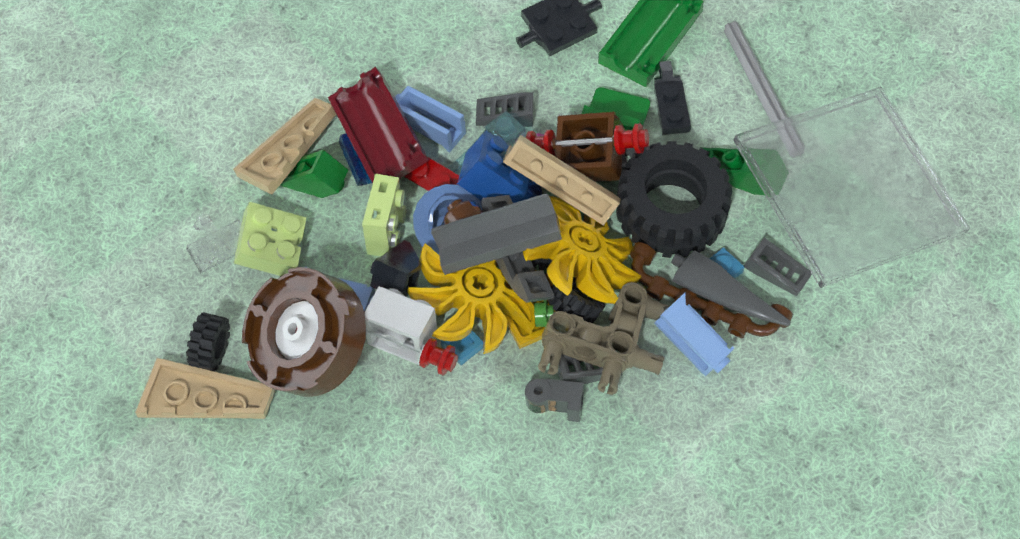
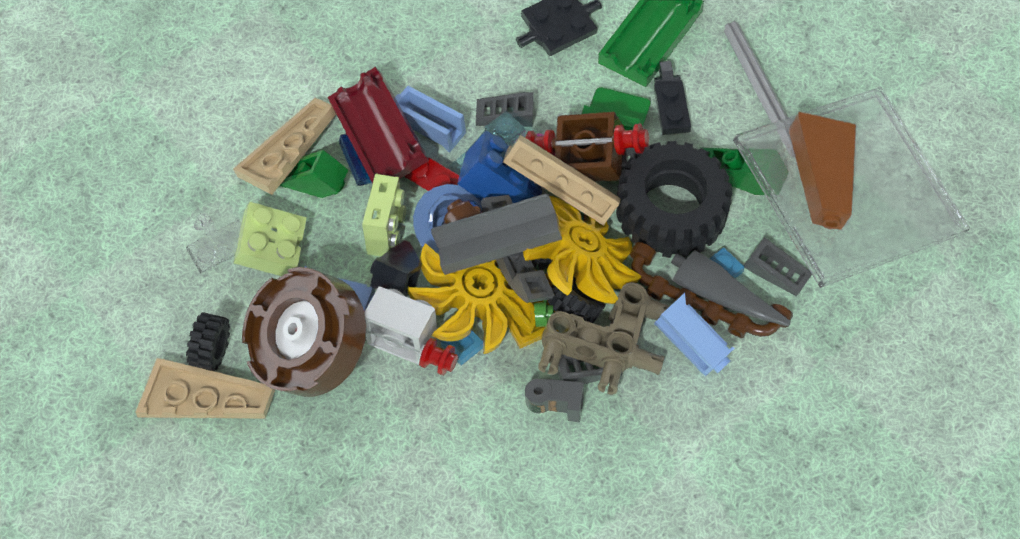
(826, 166): none -> dark orange slope

